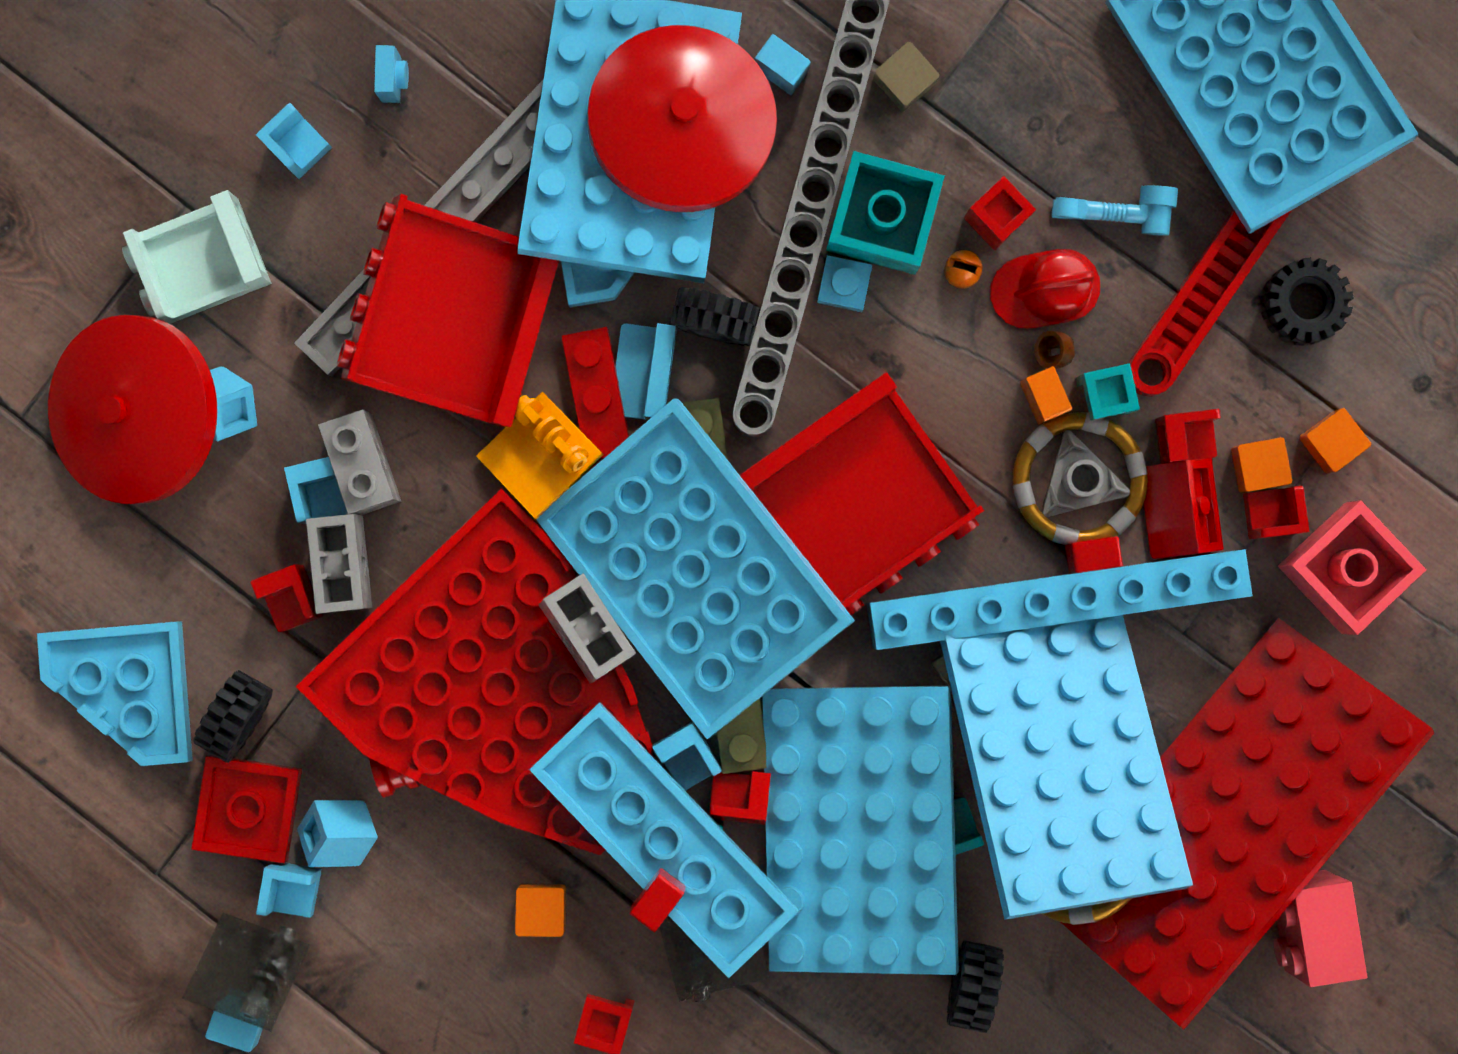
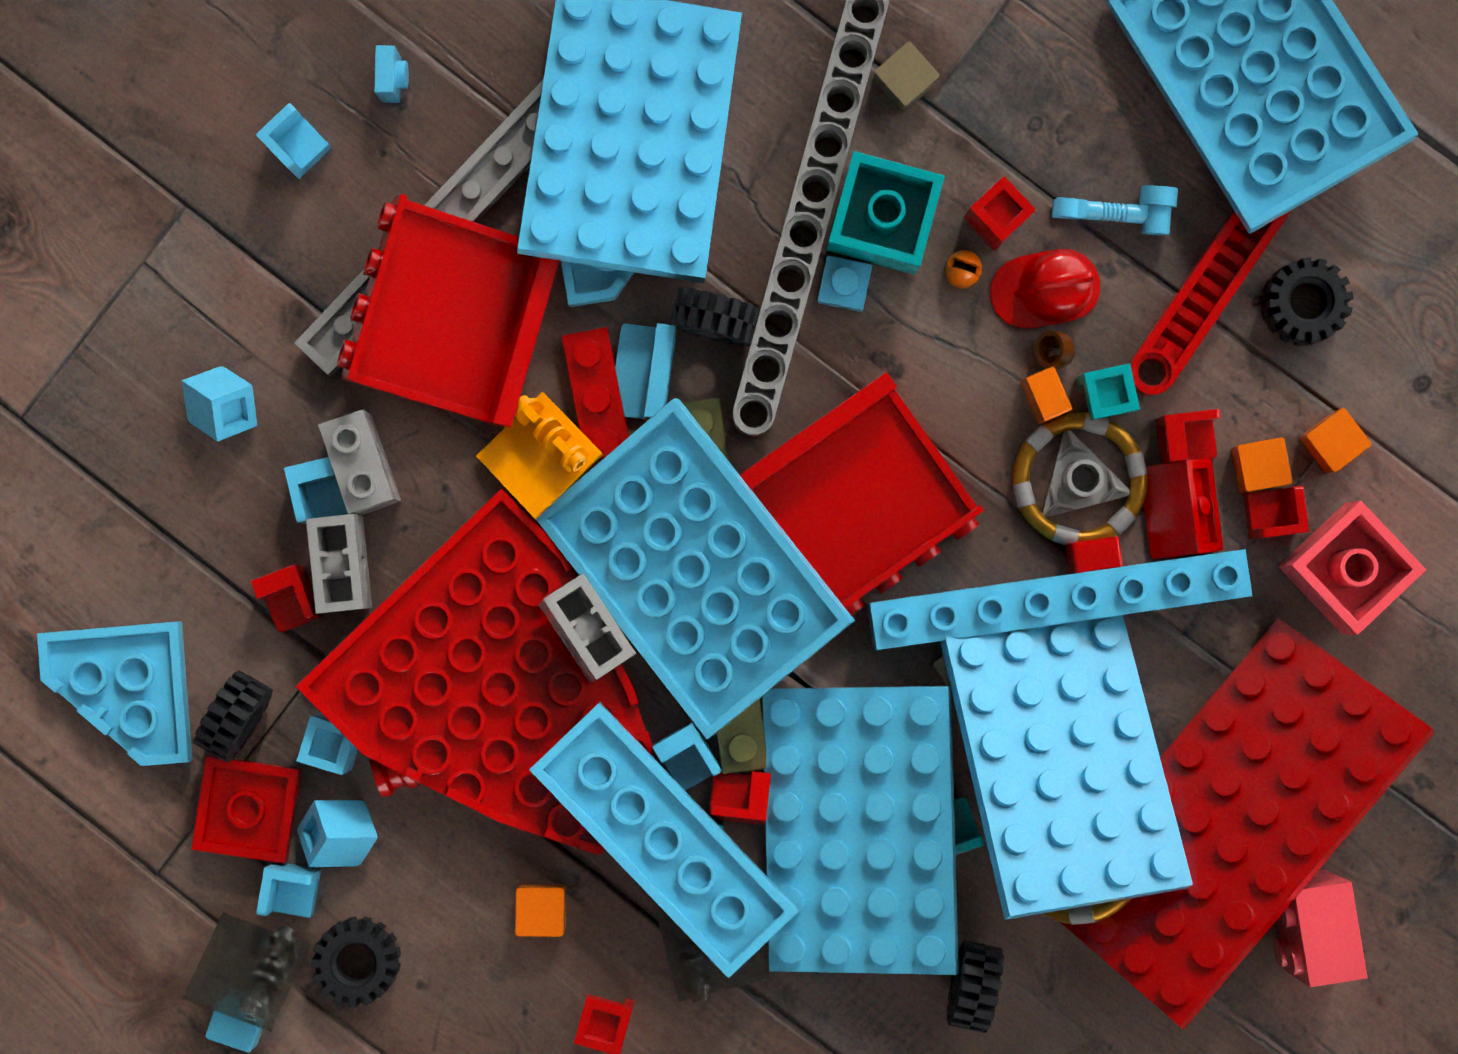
(132, 409): red dish -> none
(196, 260): light aqua panel -> none
(326, 747): none -> medium azure panel
(327, 965): none -> black tyre
(657, 900): red piece -> none
(681, 118): red dish -> none
(782, 64): medium azure piece -> none

